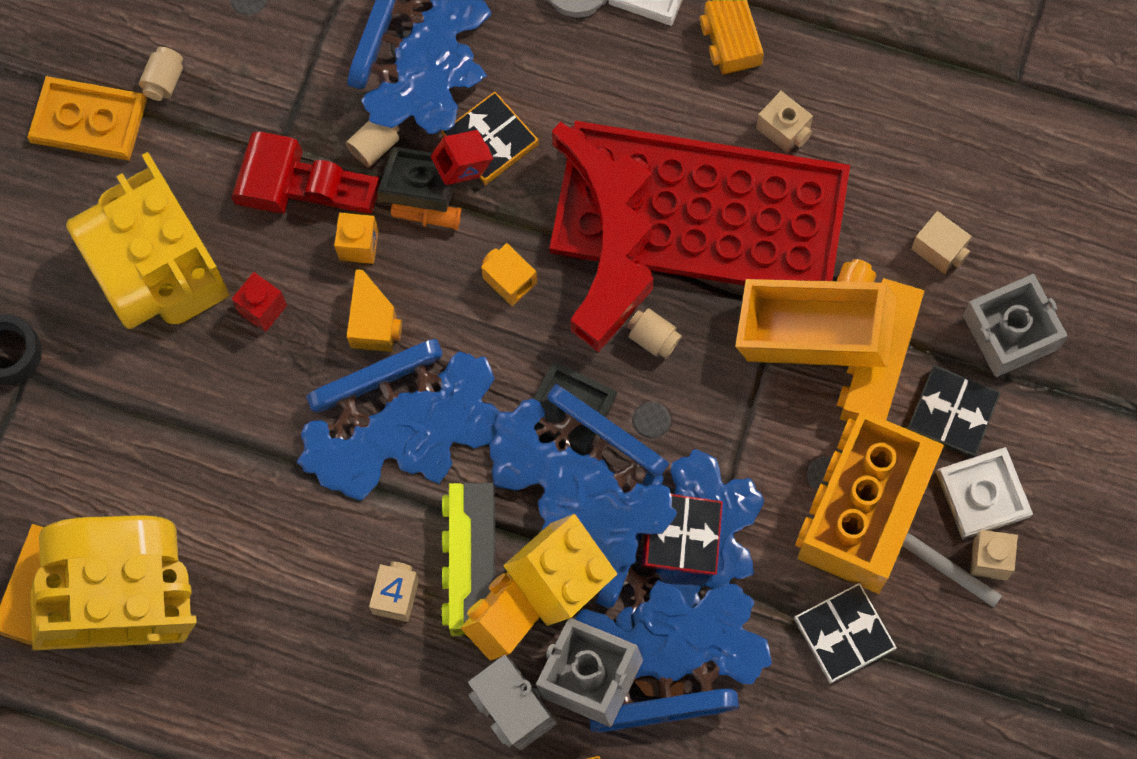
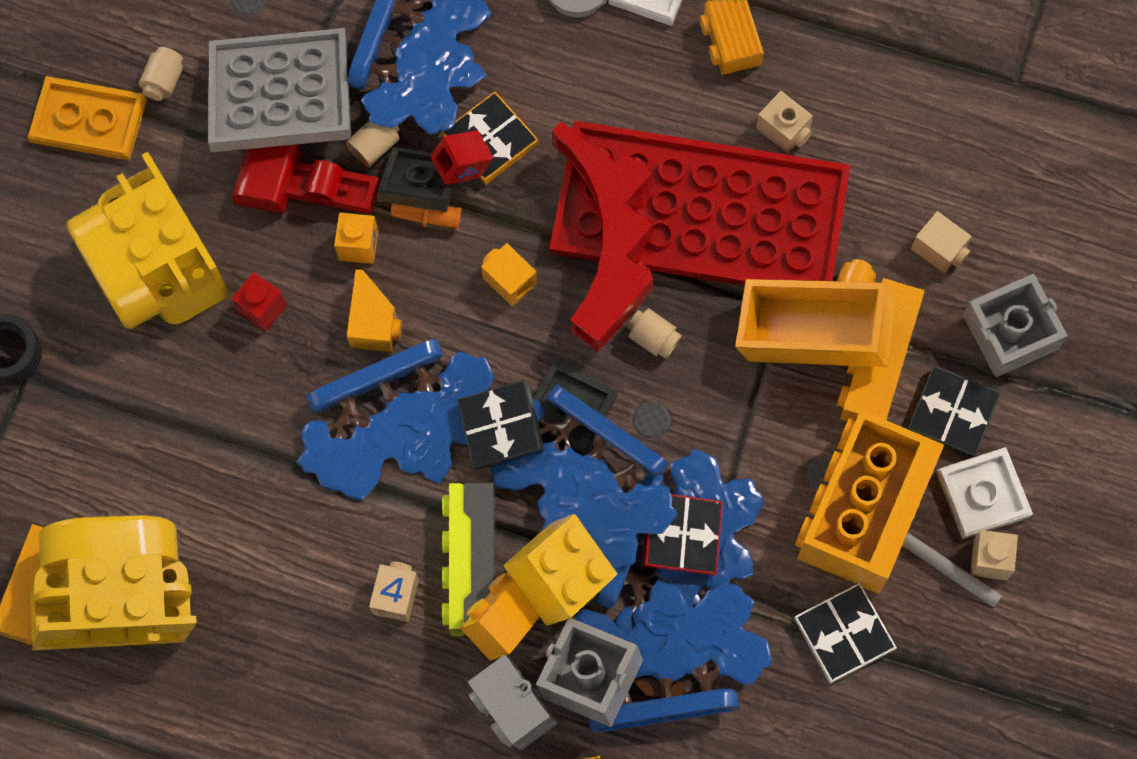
(278, 90): none -> light grey plate
(500, 424): none -> black tile

